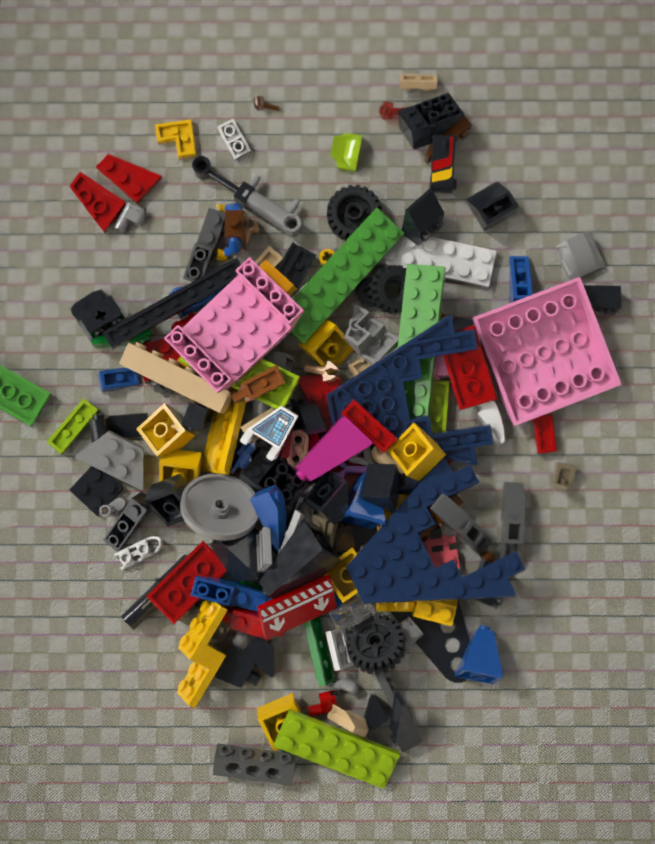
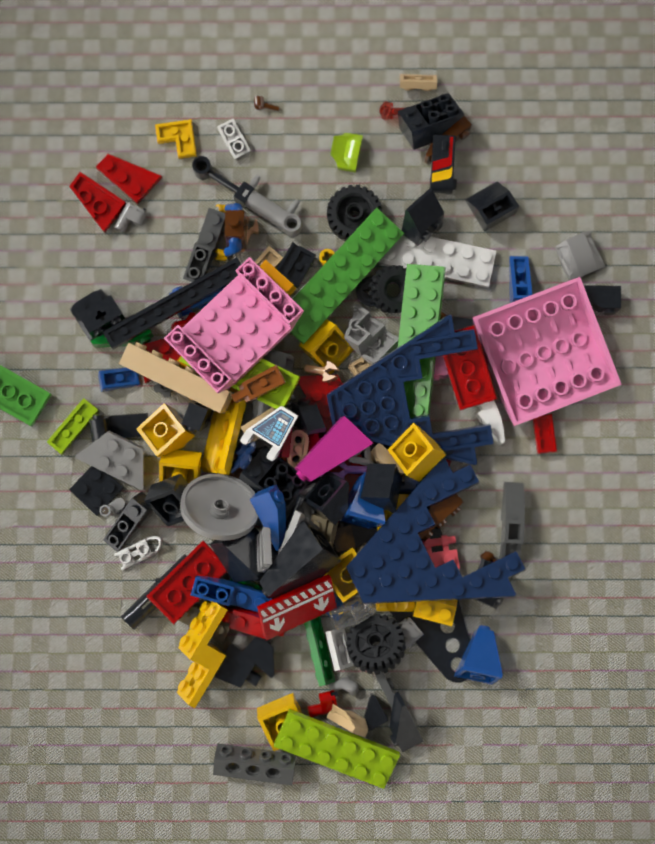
(369, 425): red plate -> none
(439, 406): lime plate -> none
(461, 524): dark grey slope -> none
(563, 476): dark tan plate -> none

